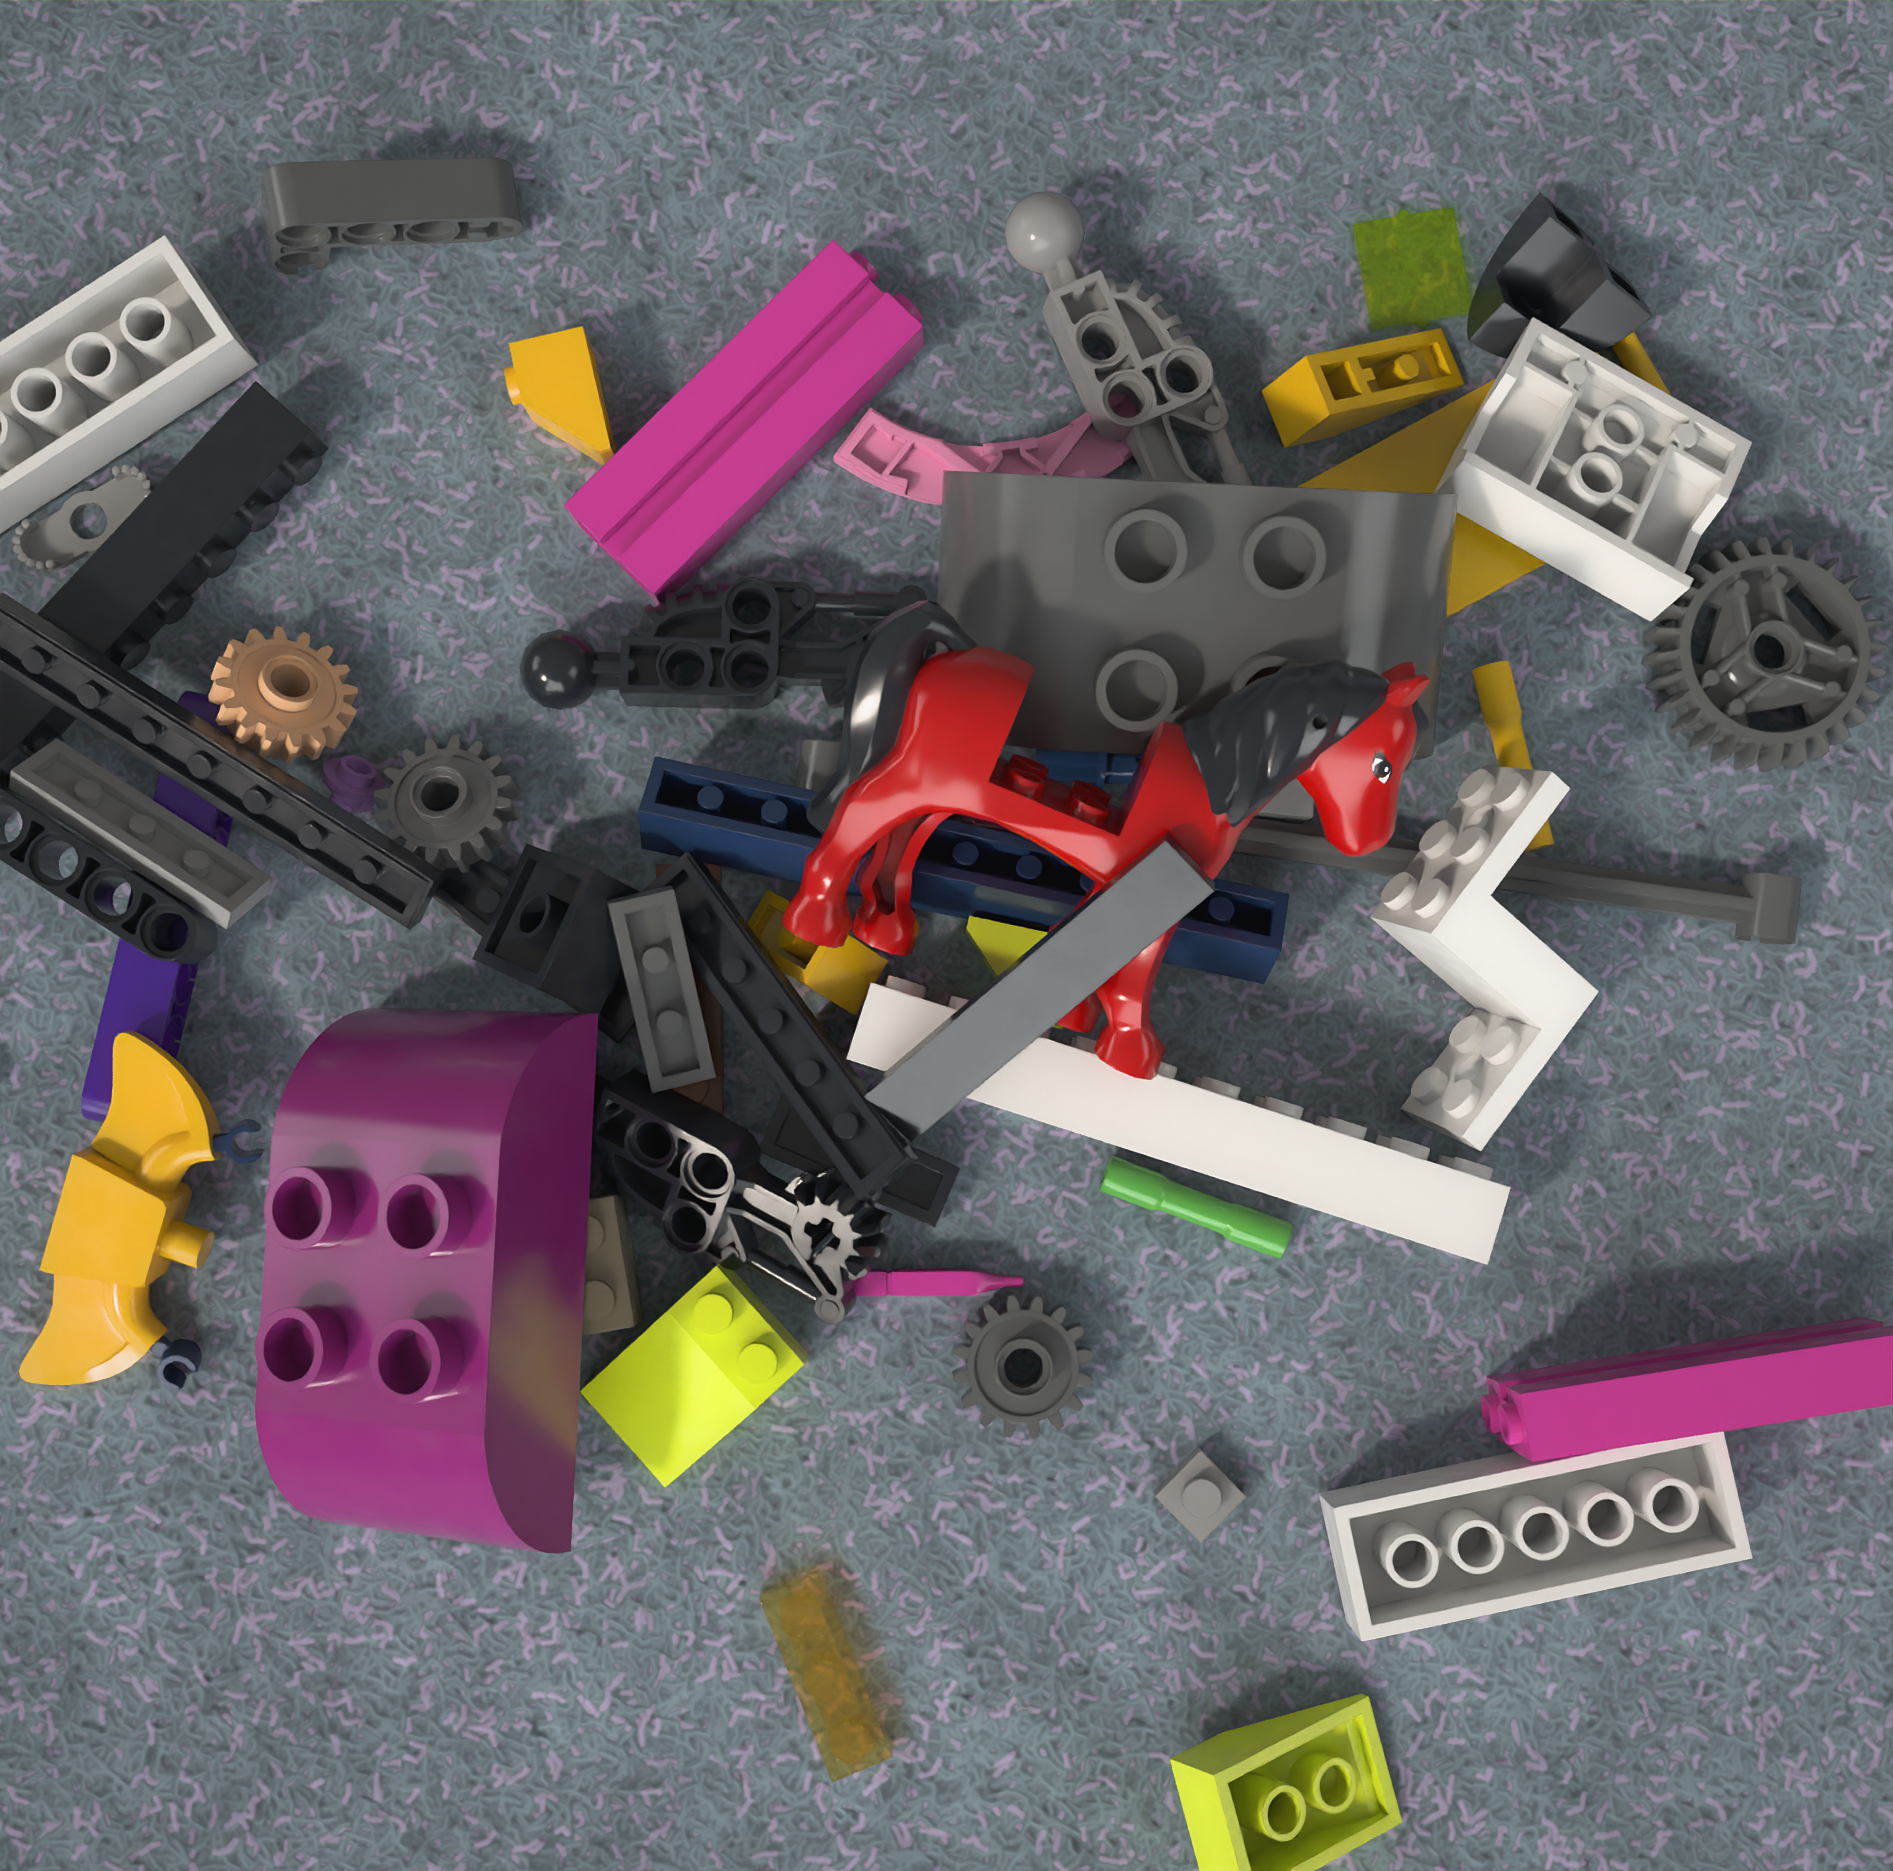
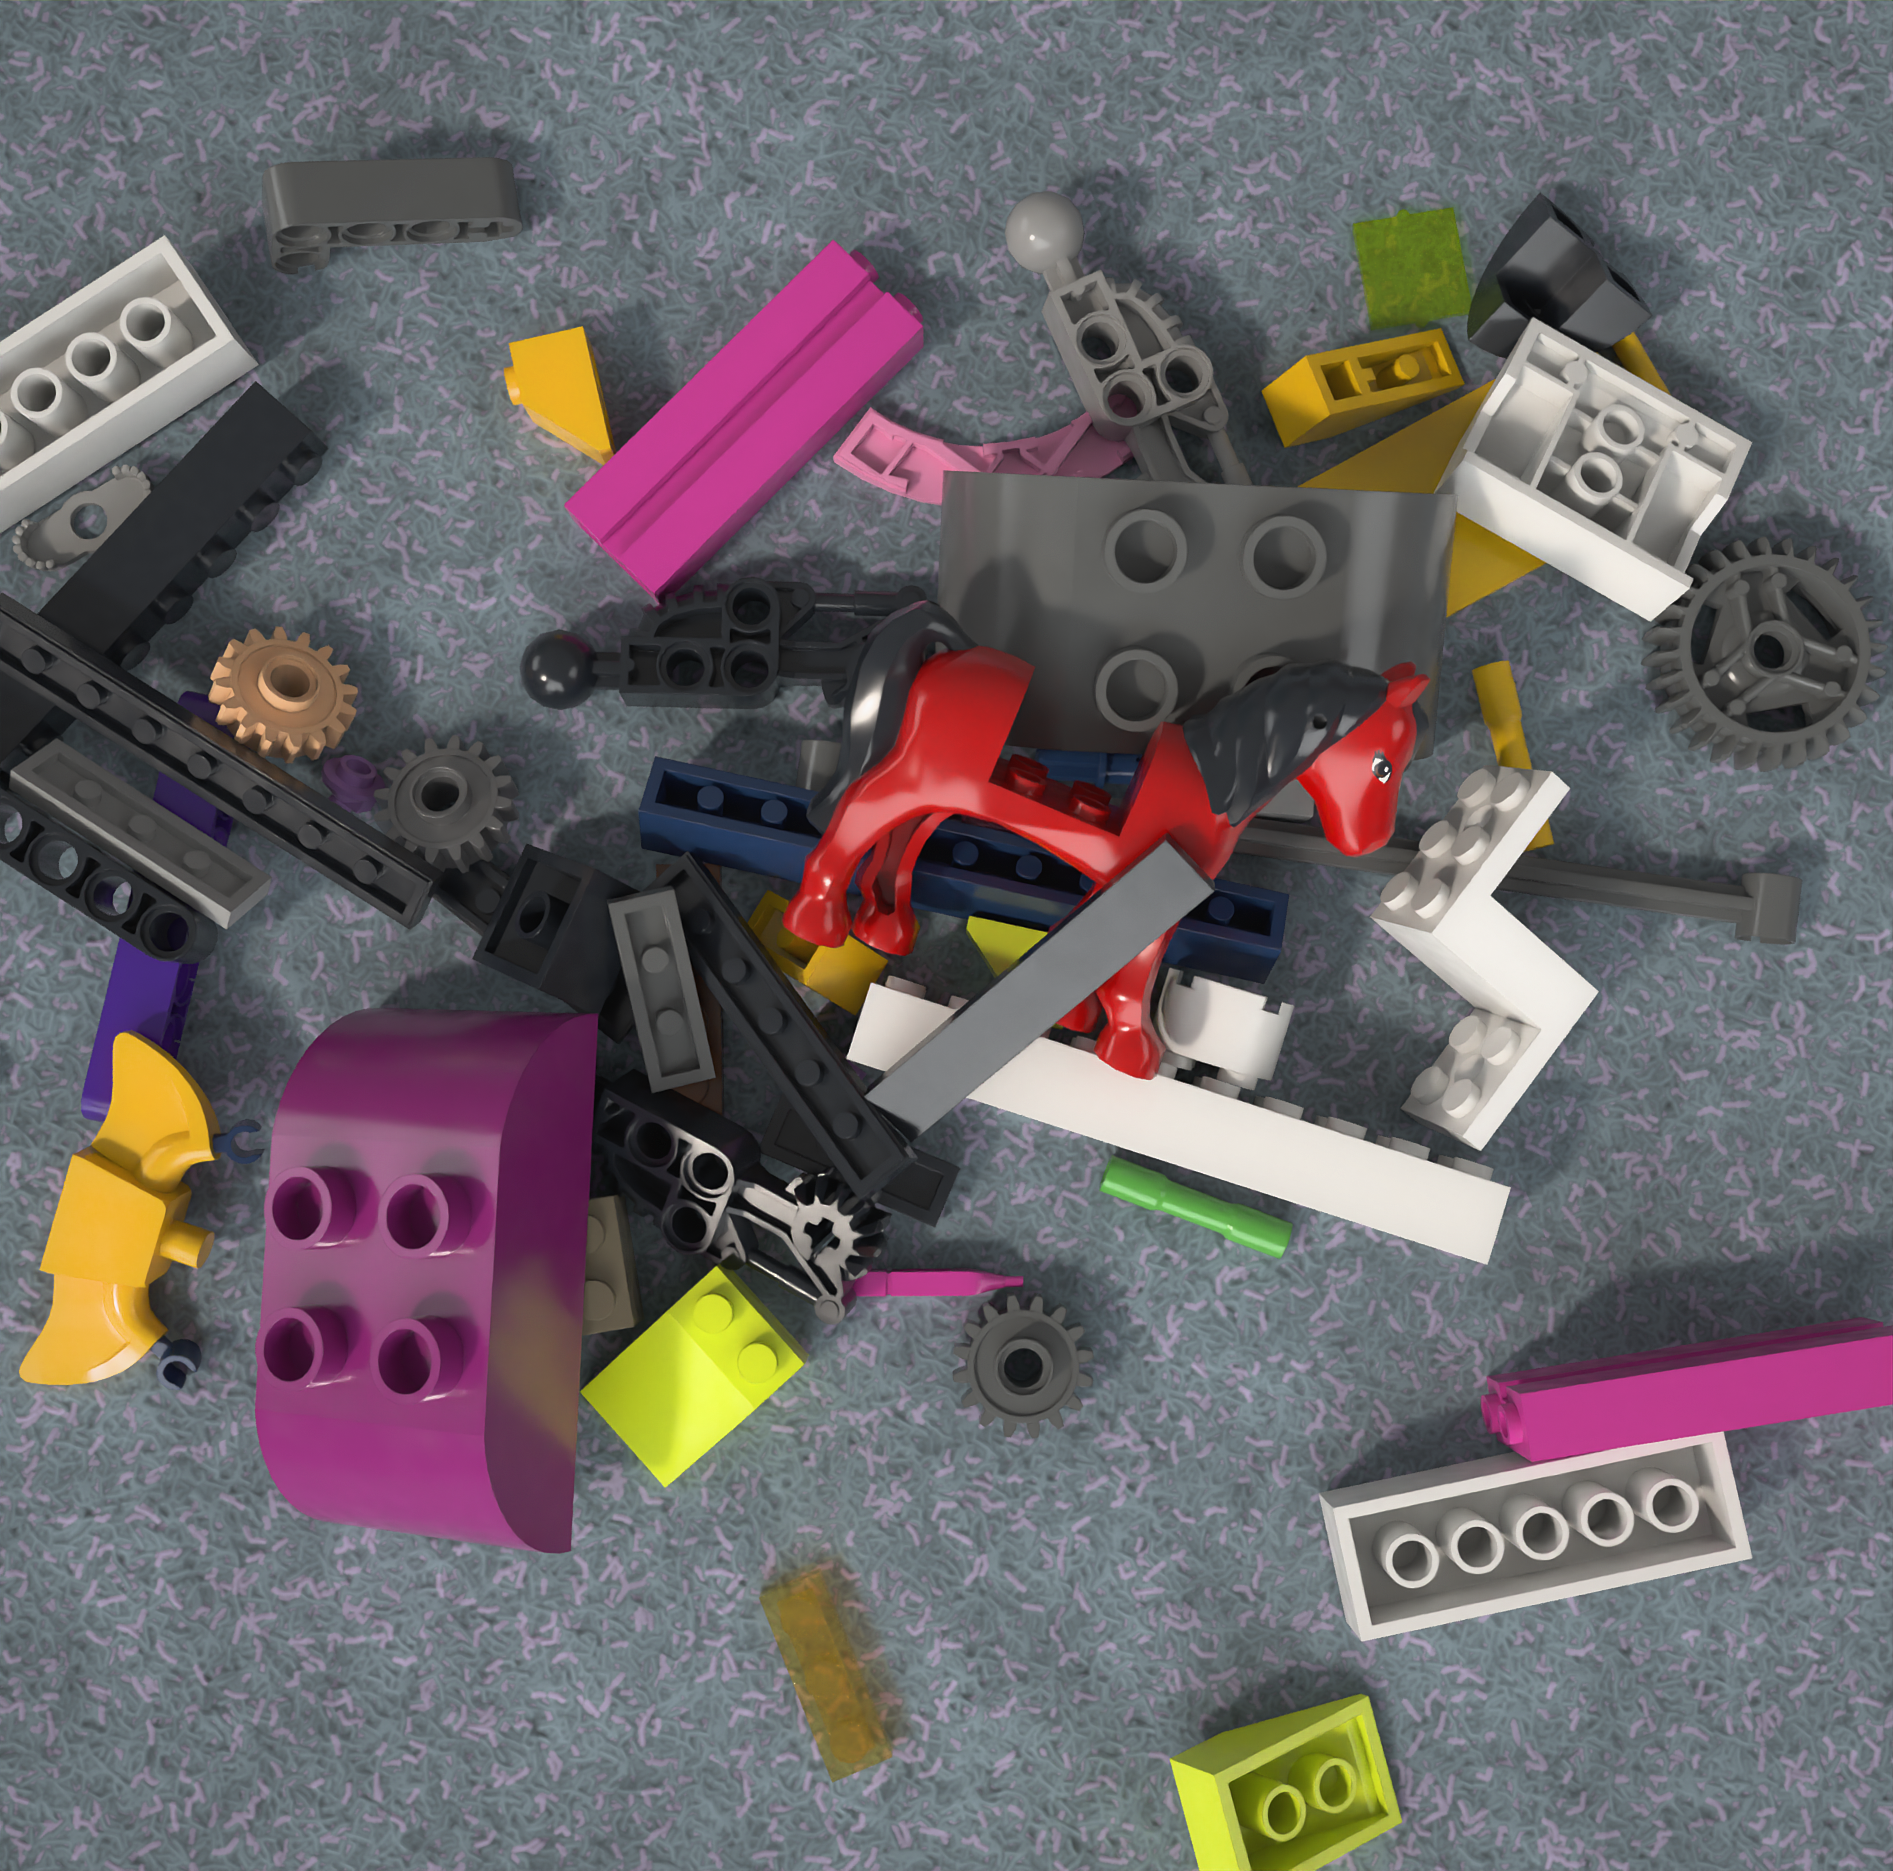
(1199, 1494): light grey plate -> none
(1220, 1028): none -> white brick

